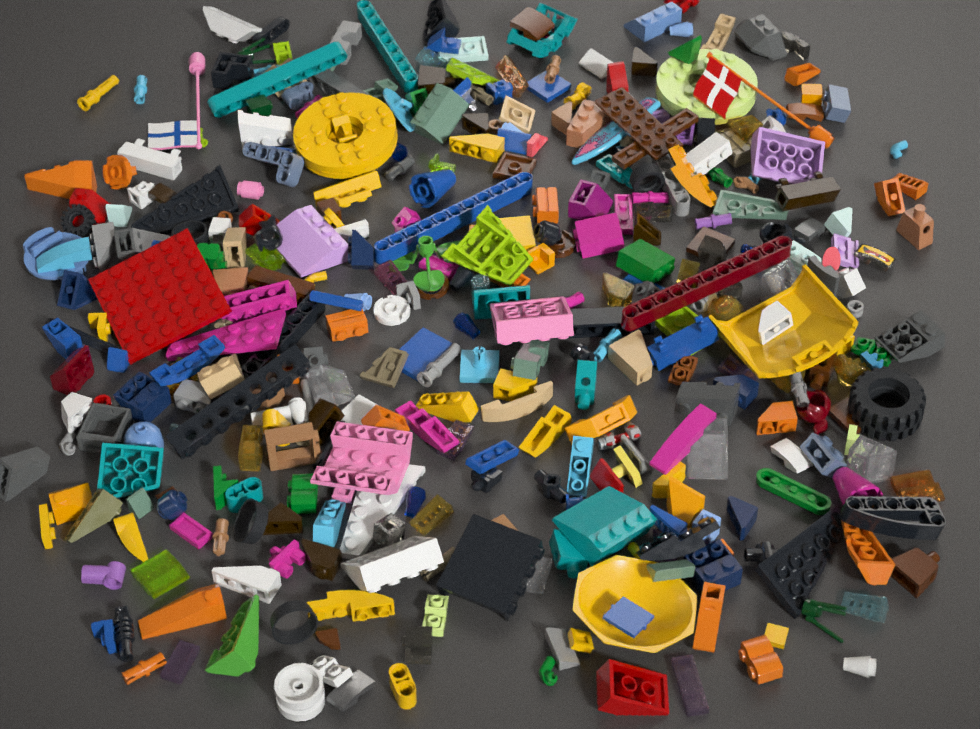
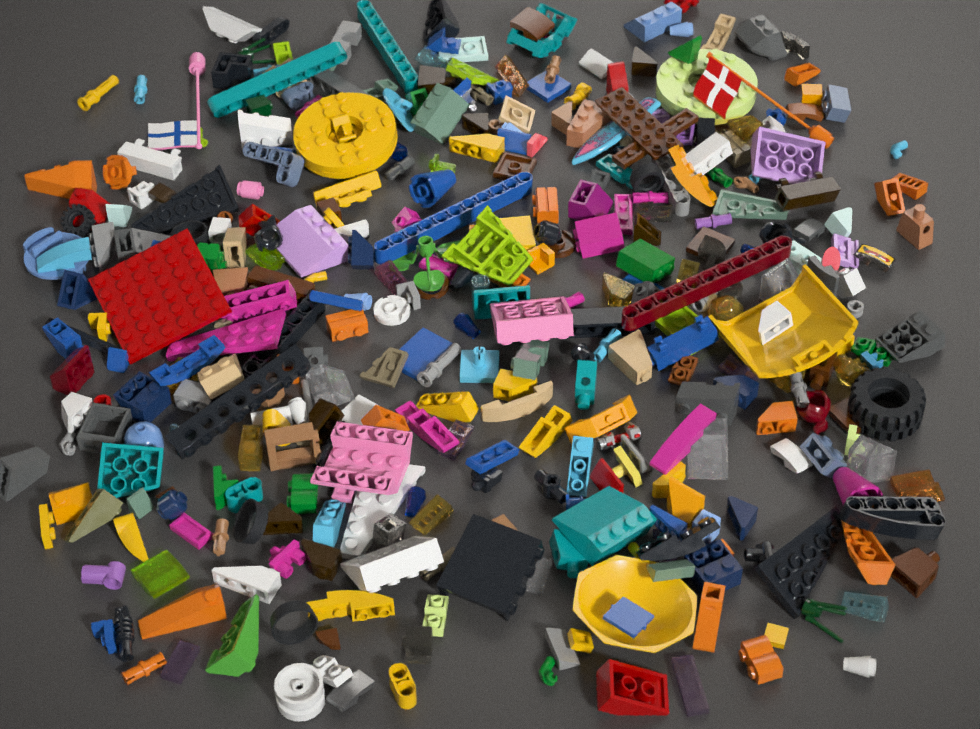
(793, 491): green plate -> none

